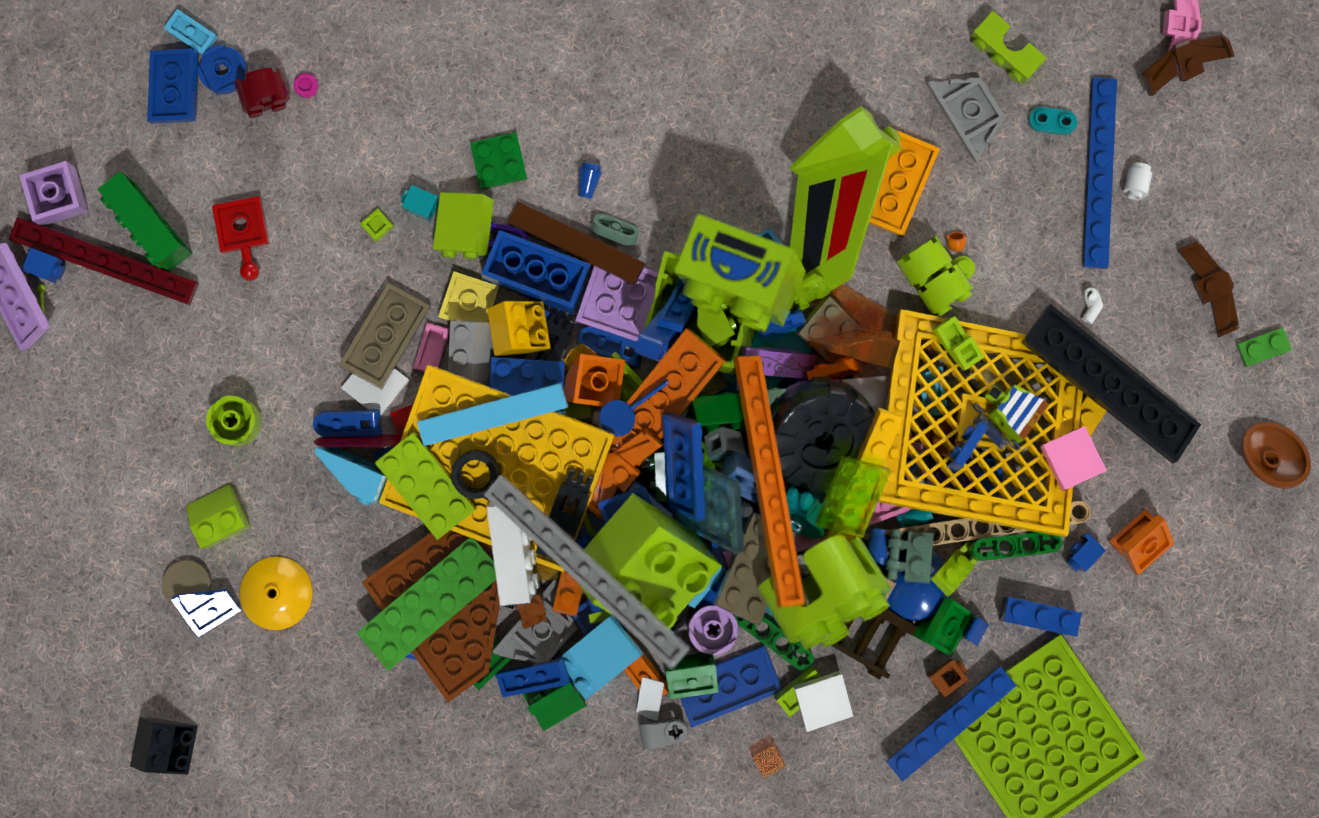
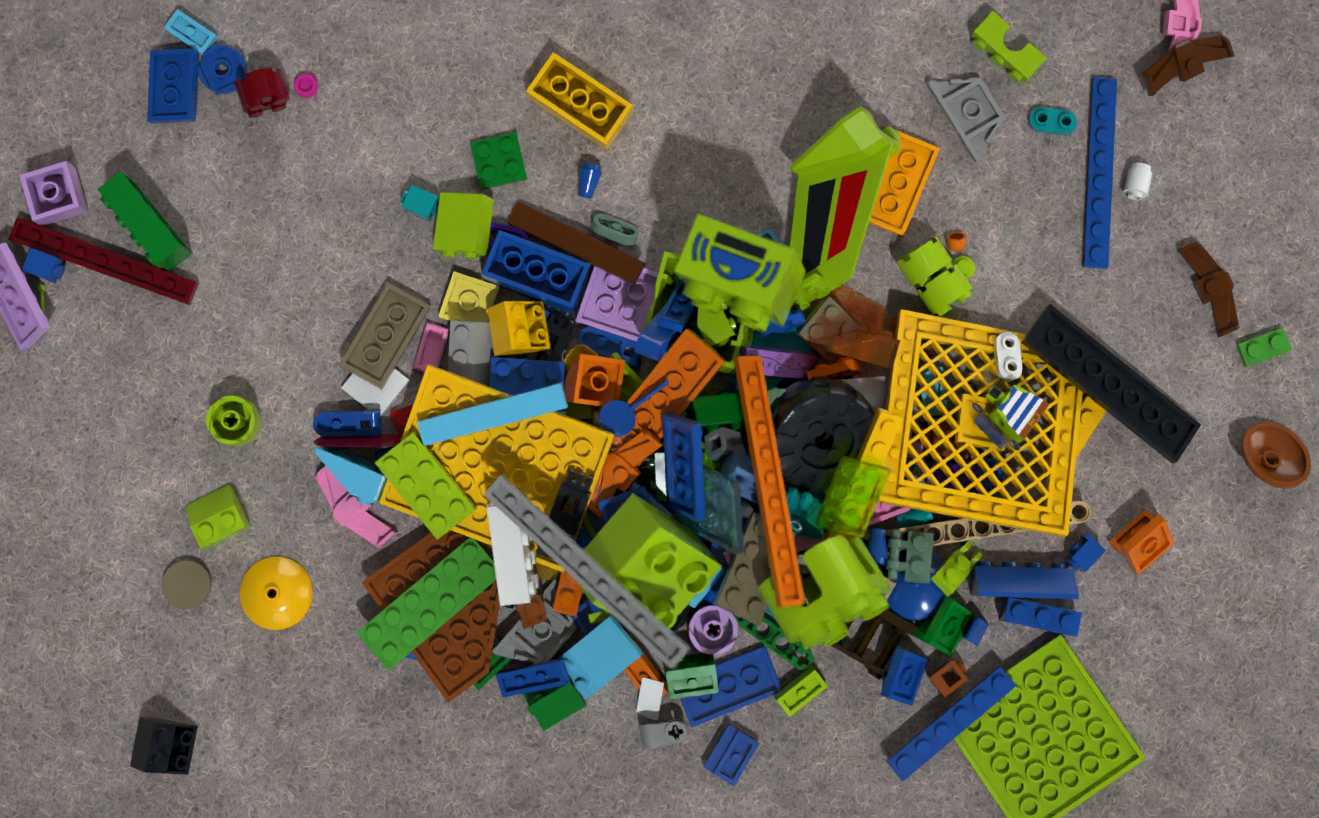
(205, 608): wing -> none
(252, 236): red plate -> none
(351, 512): none -> bright pink plate
(376, 225): lime tile -> none
(456, 475): black tyre -> none
(579, 101): none -> yellow brick
(731, 755): none -> blue plate
(768, 761): clear orange plate -> none
(823, 701): white tile -> none
(903, 676): none -> blue plate
(957, 343): lime slope -> none
(961, 453): blue plate -> none
(1007, 355): none -> white plate
(1015, 544): green beam -> none
(1023, 581): none -> blue slope
(1073, 458): bright pink tile -> none
(1094, 305): white arm -> none

